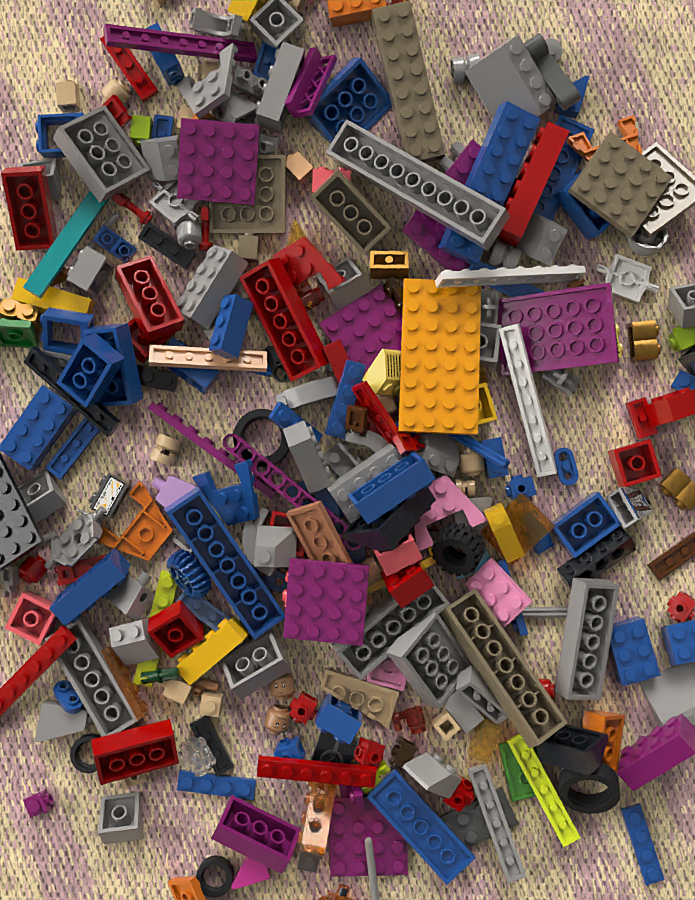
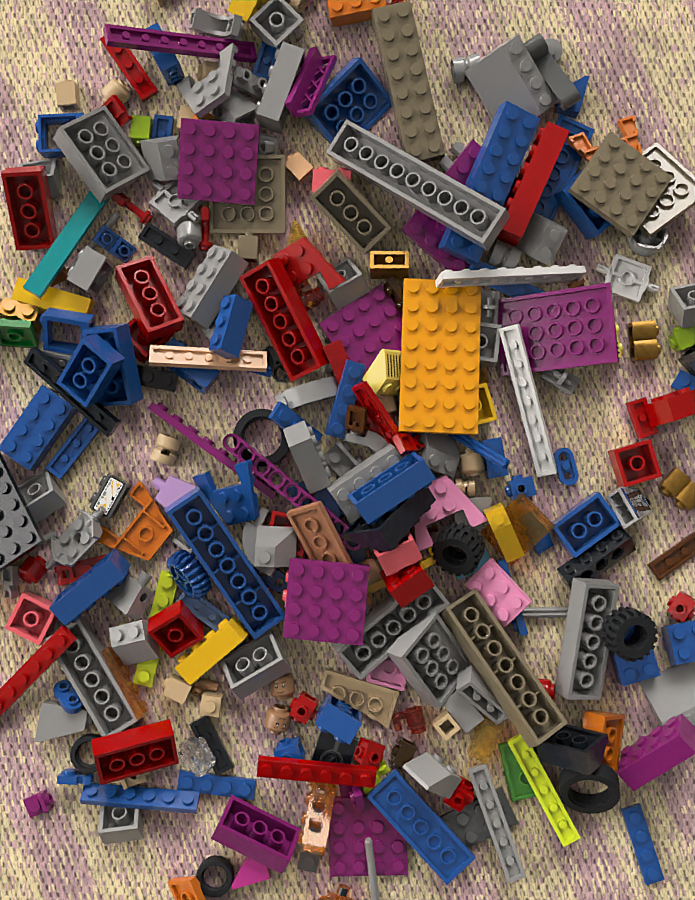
(71, 777): none -> blue plate
(140, 798): none -> blue plate
(160, 675): dark green axle -> none
(639, 643): none -> black tyre

